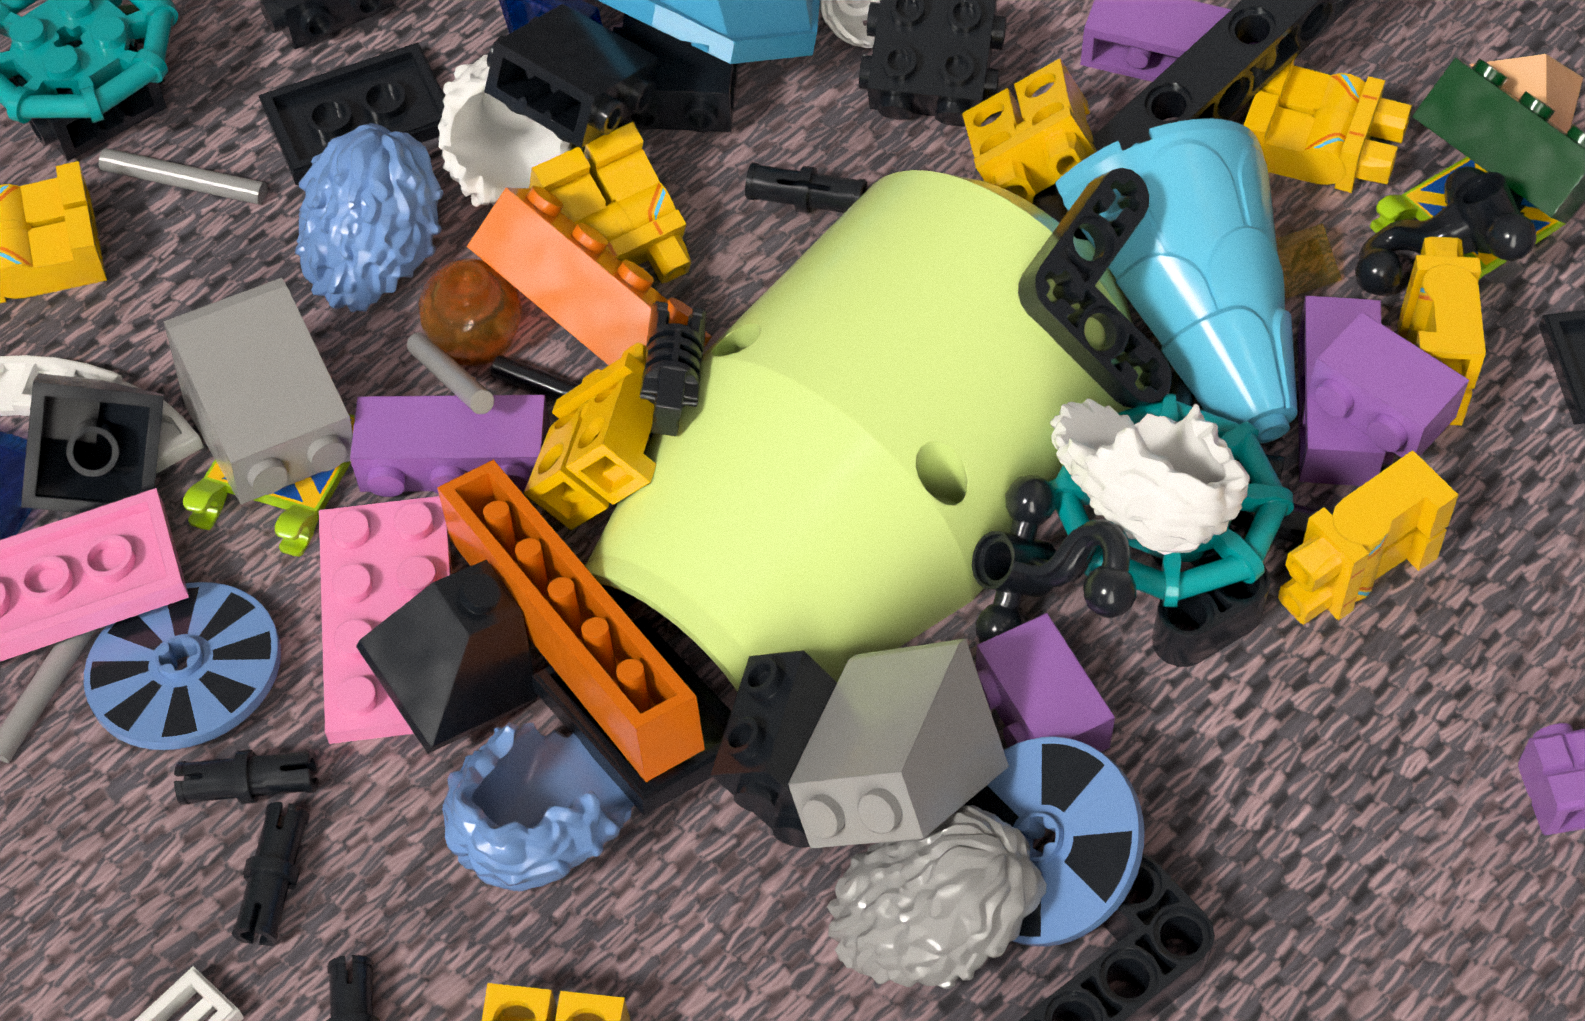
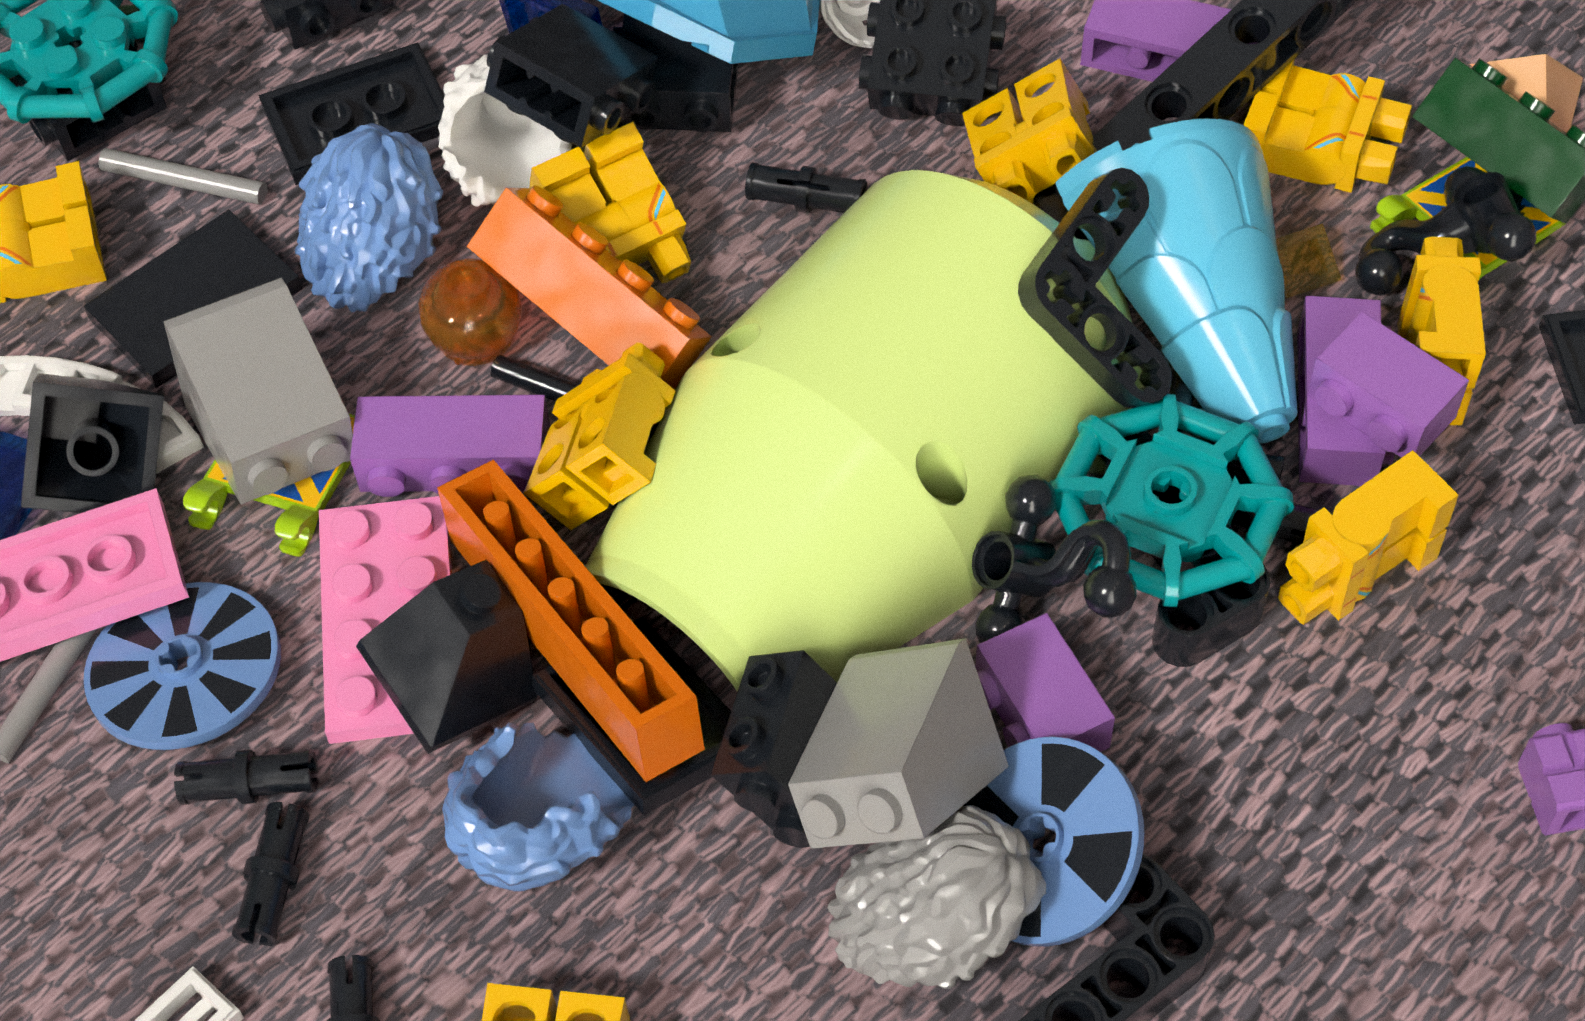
(195, 272): none -> black tile
(450, 373): light grey bar -> none
(672, 366): black hinge -> none
(1152, 478): white hair -> none

